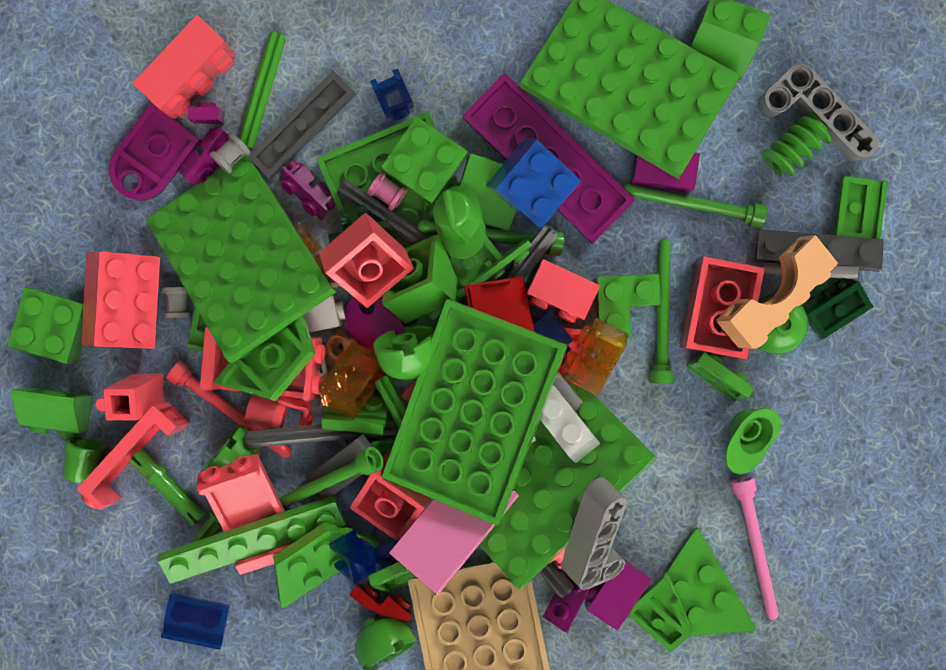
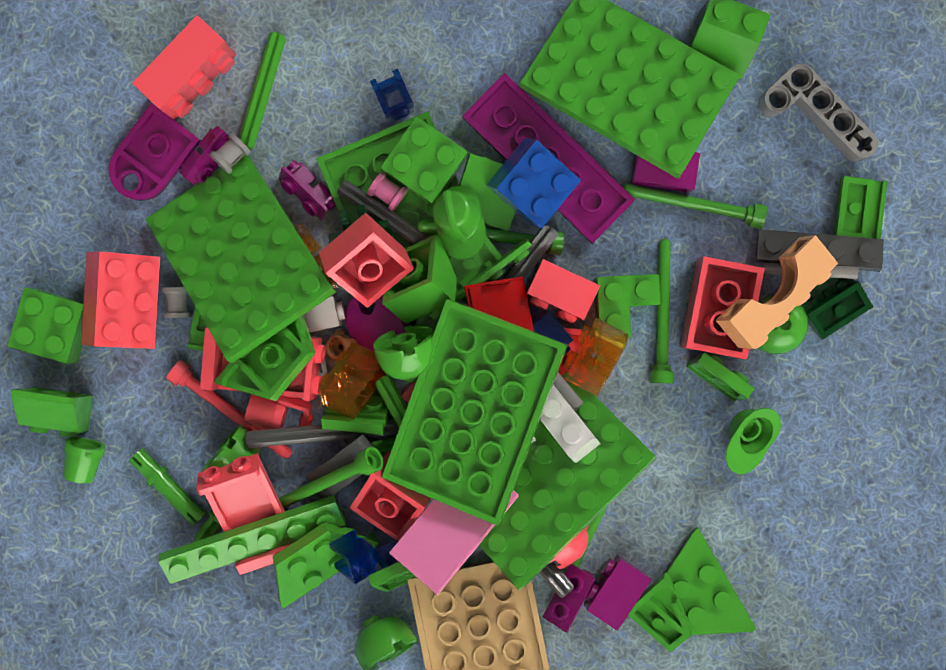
(96, 487): coral panel -> none
(132, 396): coral brick -> none
(195, 621): clear blue plate -> none
(206, 114): magenta plate -> none
(302, 125): dark grey plate -> none
(392, 607): red slope -> none
(589, 553): light grey beam -> none
(745, 492): bright pink piece -> none
(796, 144): bright green piece -> none

